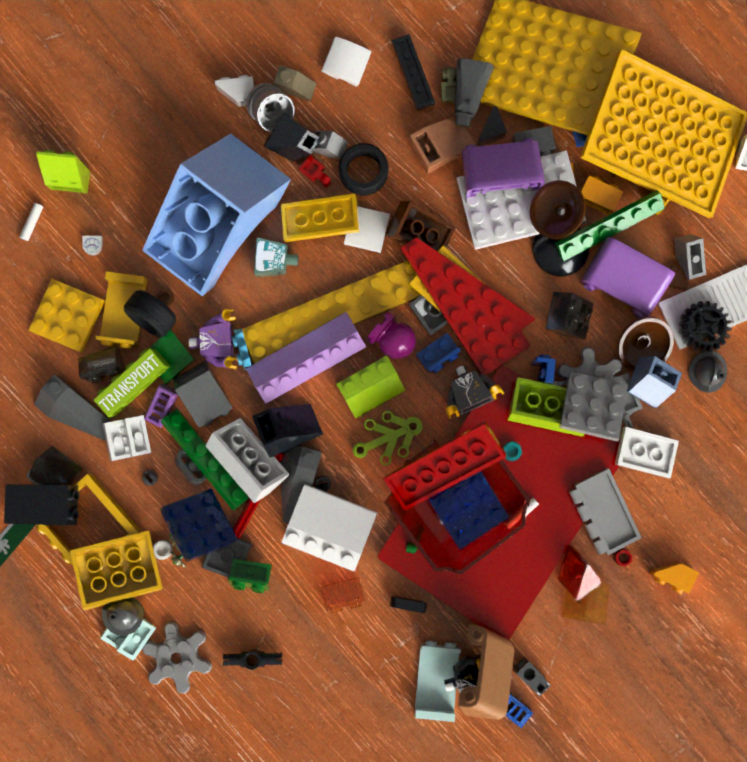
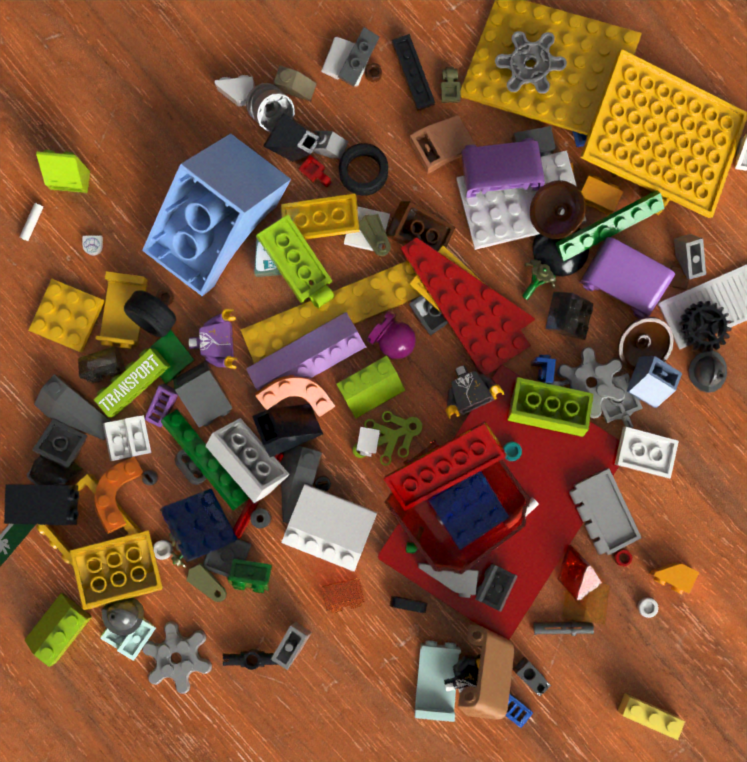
(57, 630): none -> lime slope
(60, 443): none -> dark grey slope
(106, 491): none -> orange plate
(206, 583): none -> olive piece
(238, 341): medium azure plate -> none
(267, 518): none -> dark grey brick
(291, 645): none -> light grey slope
(295, 386): none -> plate
(296, 261): none -> lime hinge
(358, 57): none -> dark grey plate
(367, 441): none -> white brick
(373, 78): none -> reddish brown axle
(374, 233): none -> olive piece
(438, 353): blue bracket -> none
(464, 583): none -> light grey slope
(470, 85): dark grey piece -> none
(493, 129): black slope -> none
(495, 587): none -> dark grey bracket
(527, 51): none -> light grey plate
(540, 275): none -> olive plant
(587, 628): none -> dark grey pin
(593, 406): light grey plate -> none
(647, 607): none -> white tile
(651, 716): none -> light yellow brick

